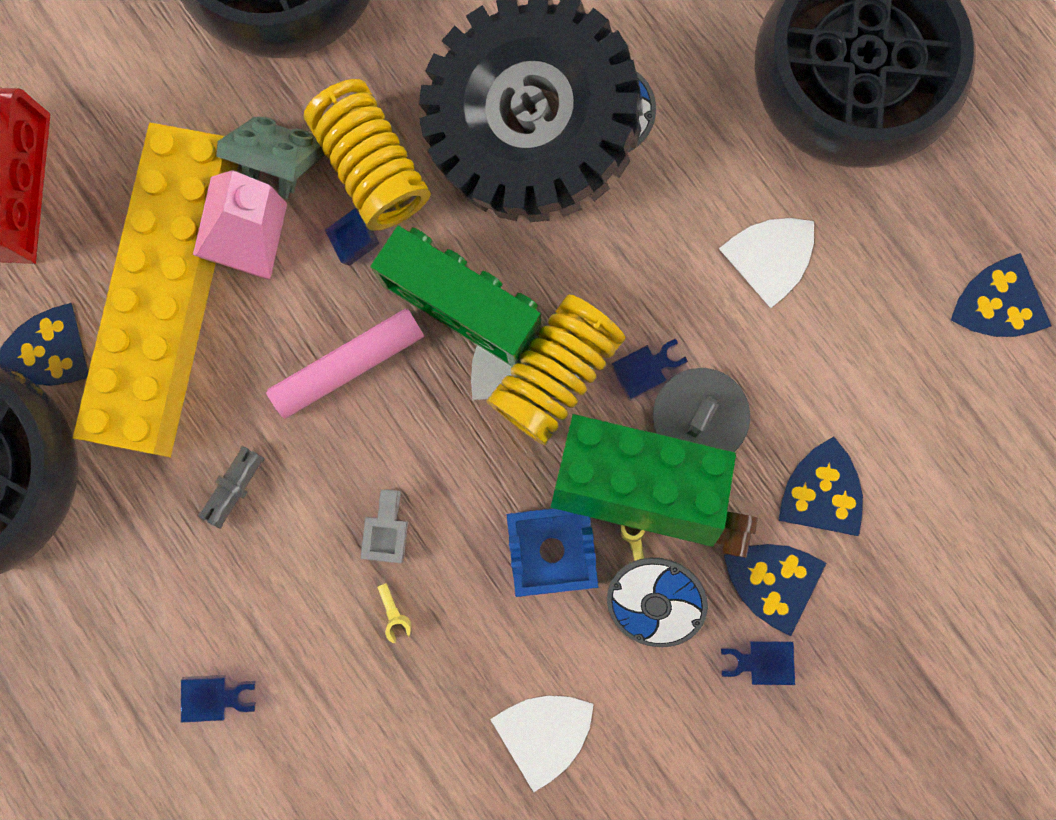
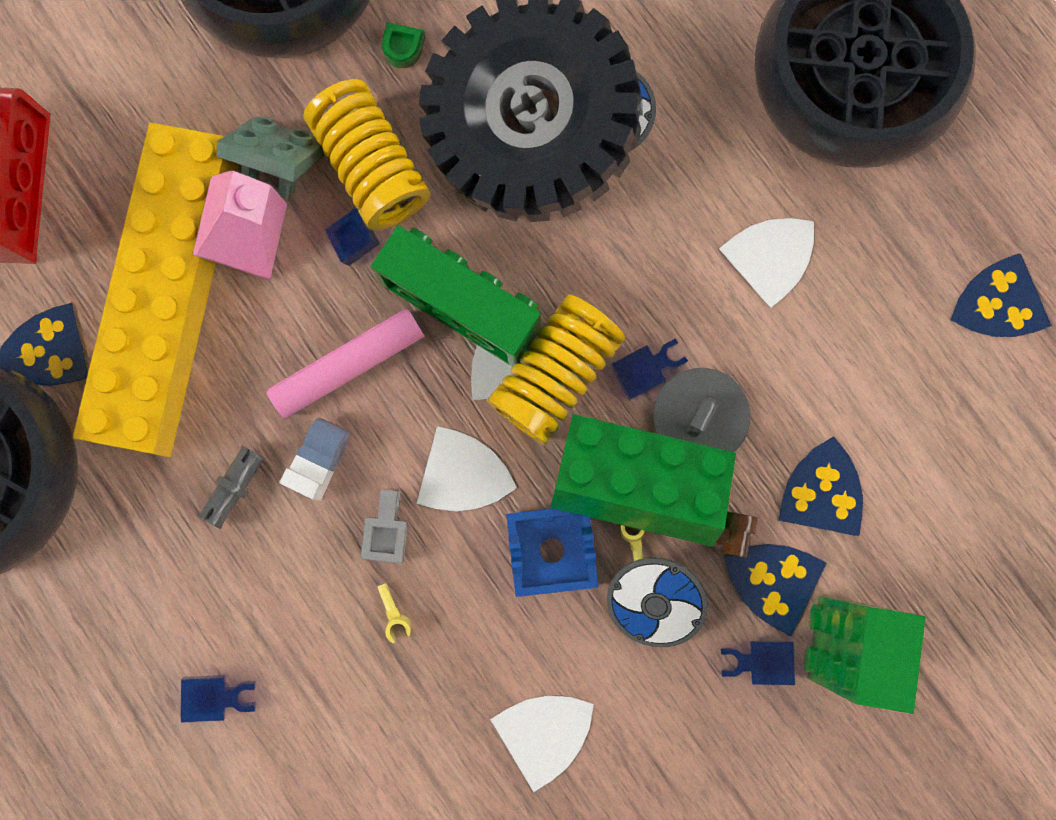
(316, 459): none -> leg
(402, 45): none -> green tile
(462, 474): none -> white sticker
(865, 653): none -> green brick

